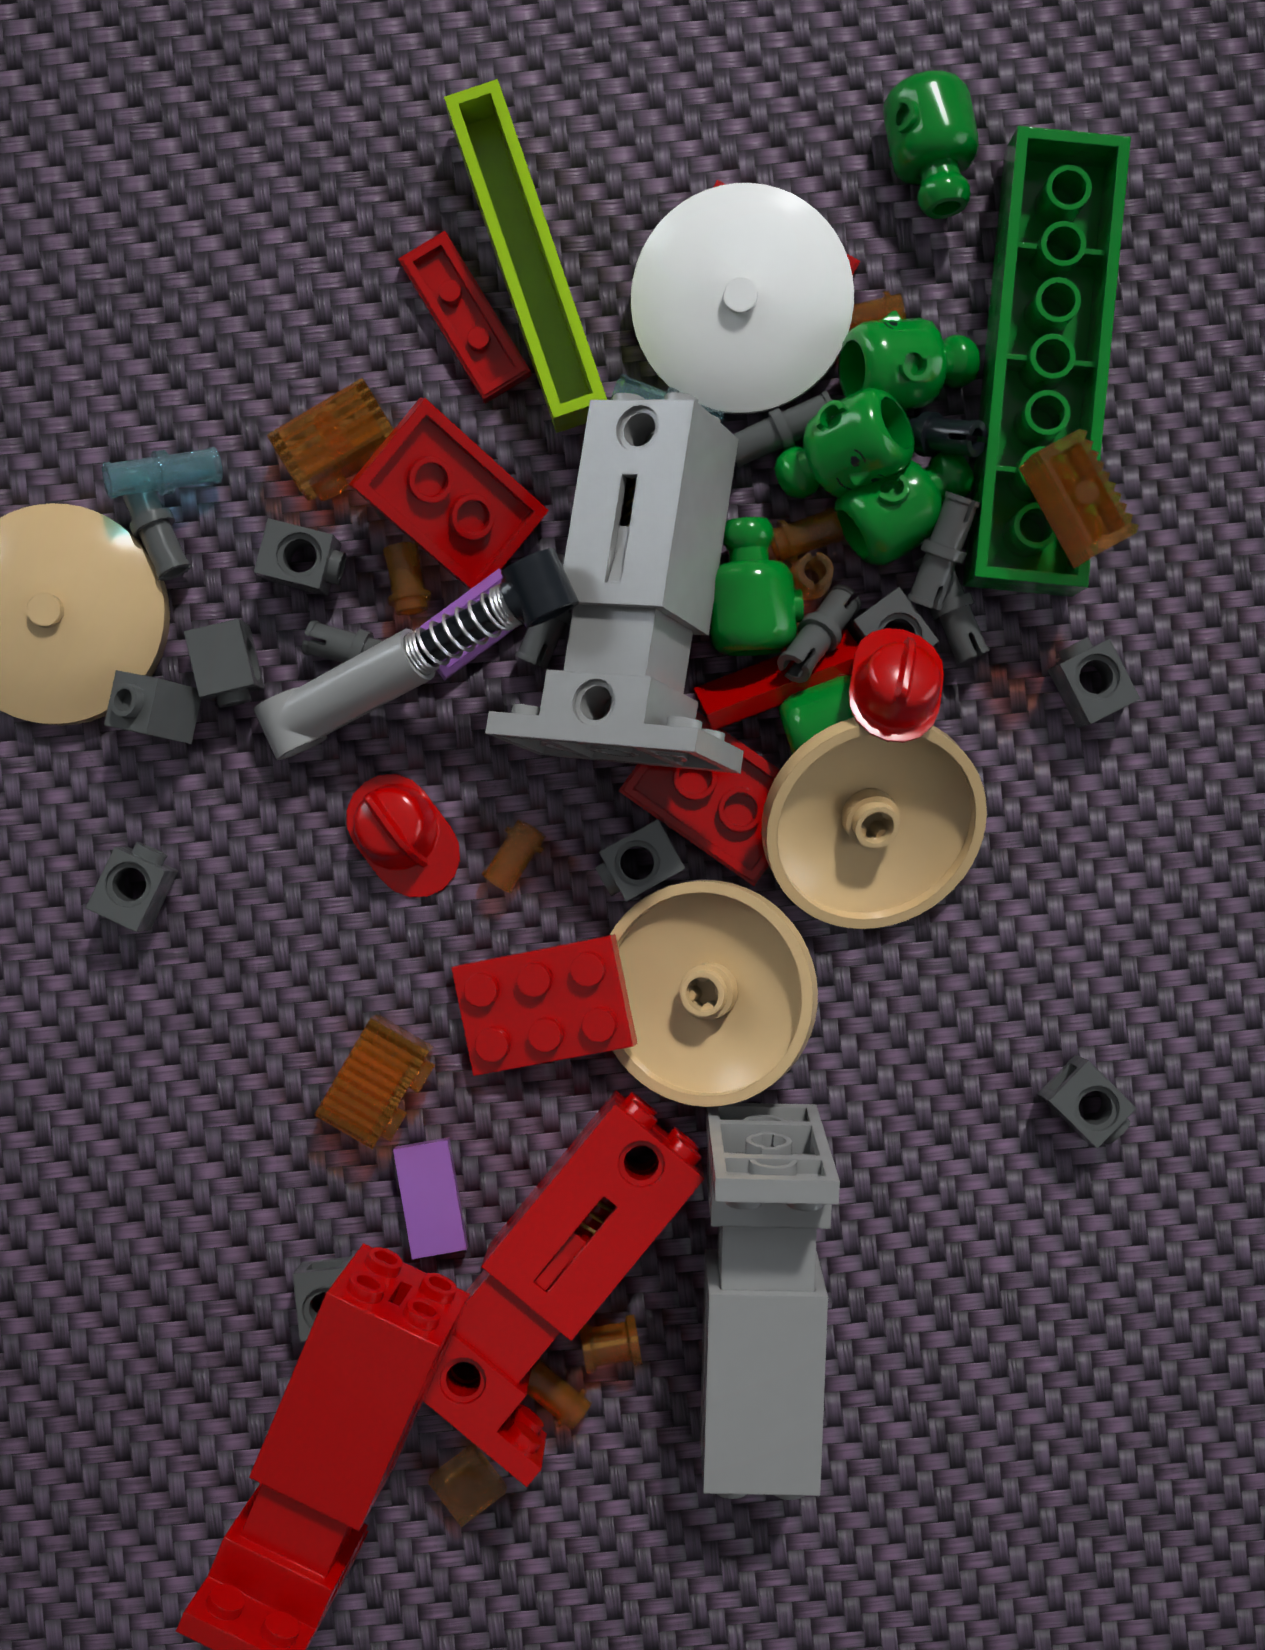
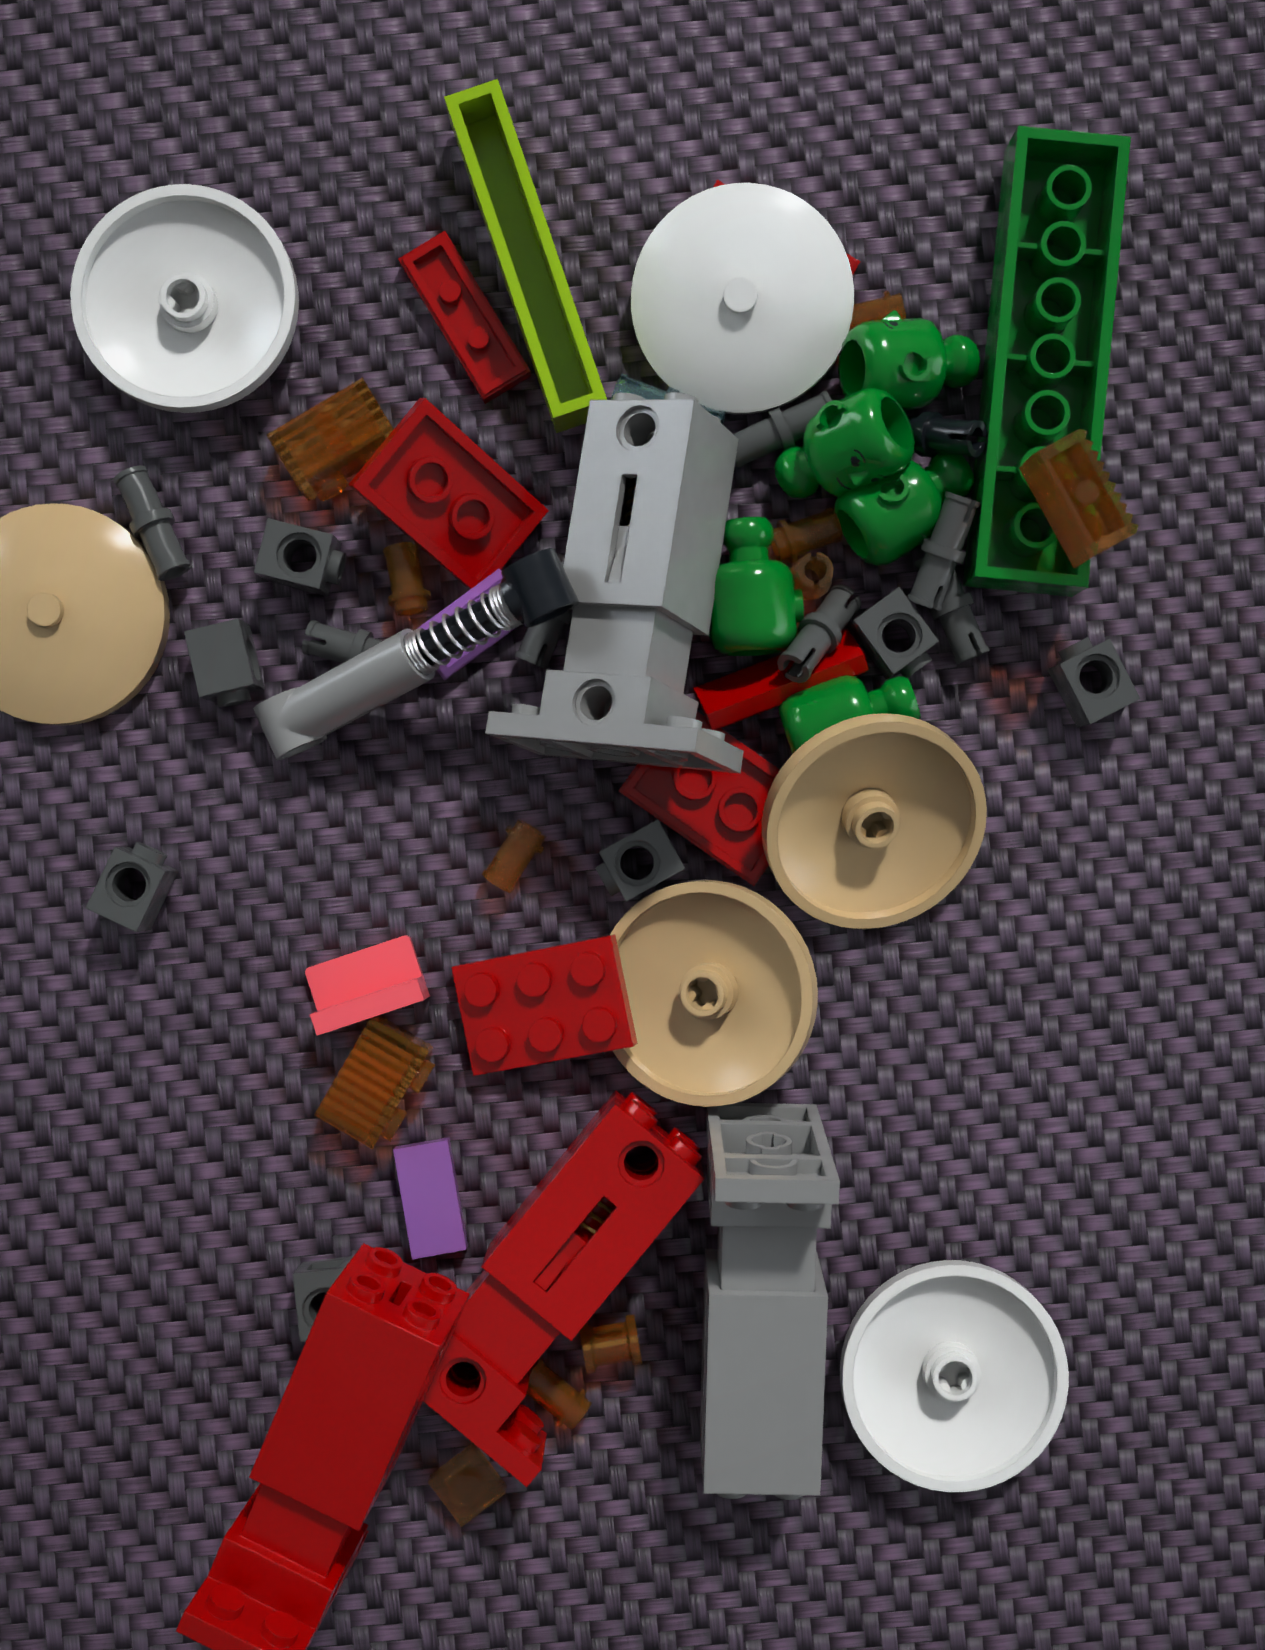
(153, 707): dark grey brick -> none
(162, 472): clear light blue pin -> none
(184, 298): none -> white dish
(365, 984): none -> coral panel
(403, 835): red piece -> none
(896, 685): red piece -> none
(932, 139): green piece -> none
(954, 1376): none -> white dish
(1068, 1088): dark grey brick -> none

